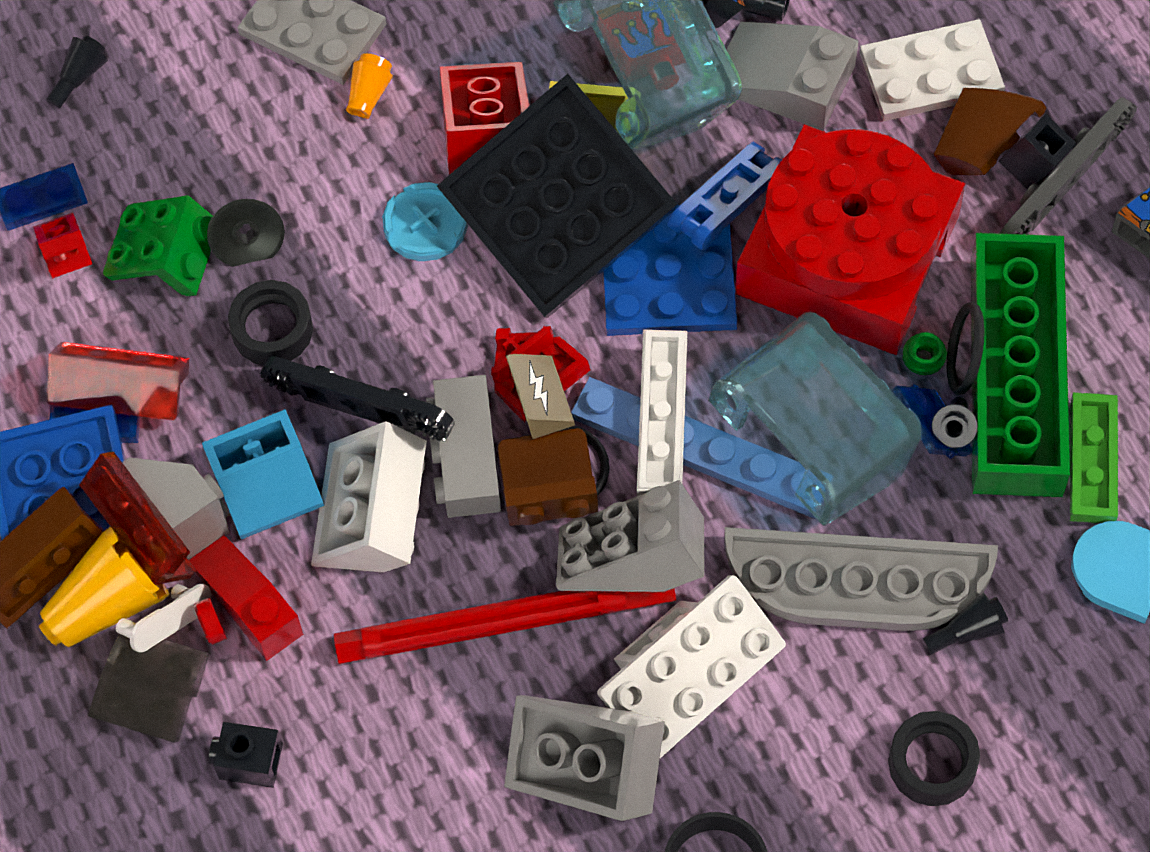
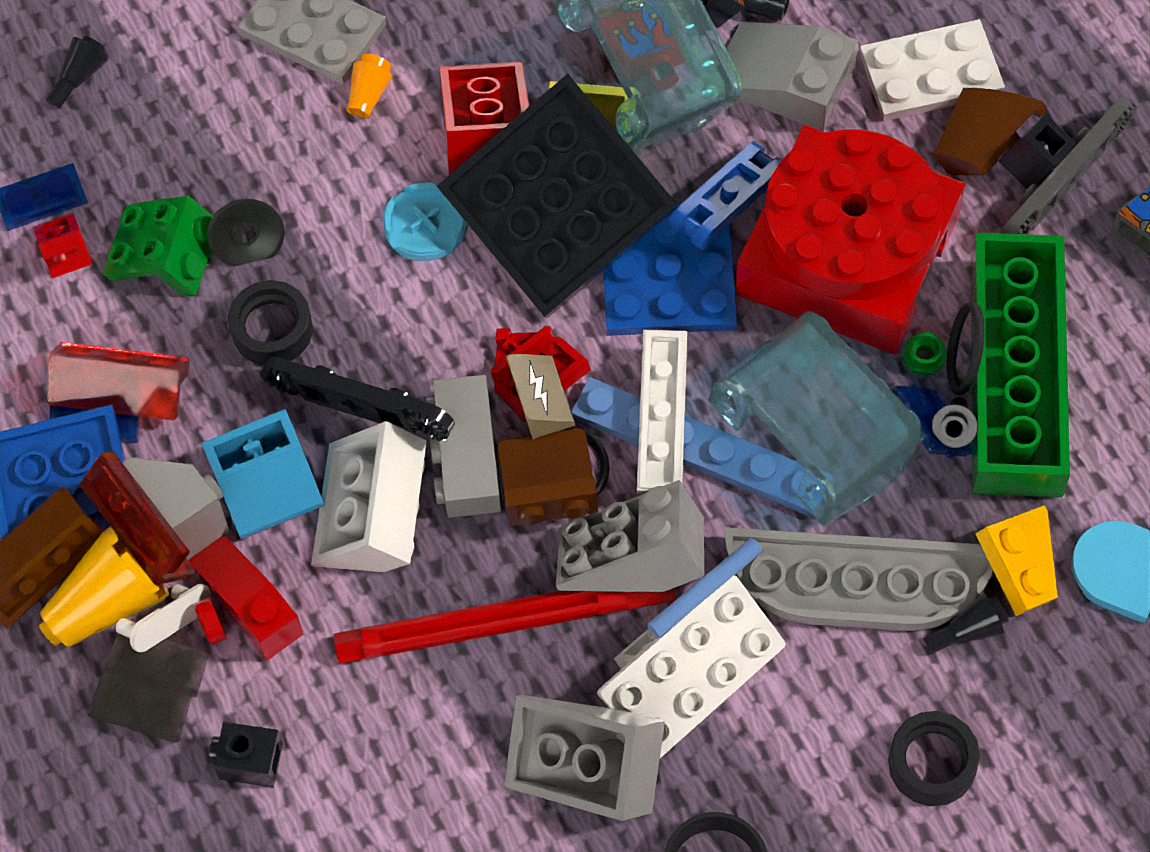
(704, 587): none -> medium blue bar
(1022, 558): none -> yellow wing
(1093, 458): bright green plate -> none

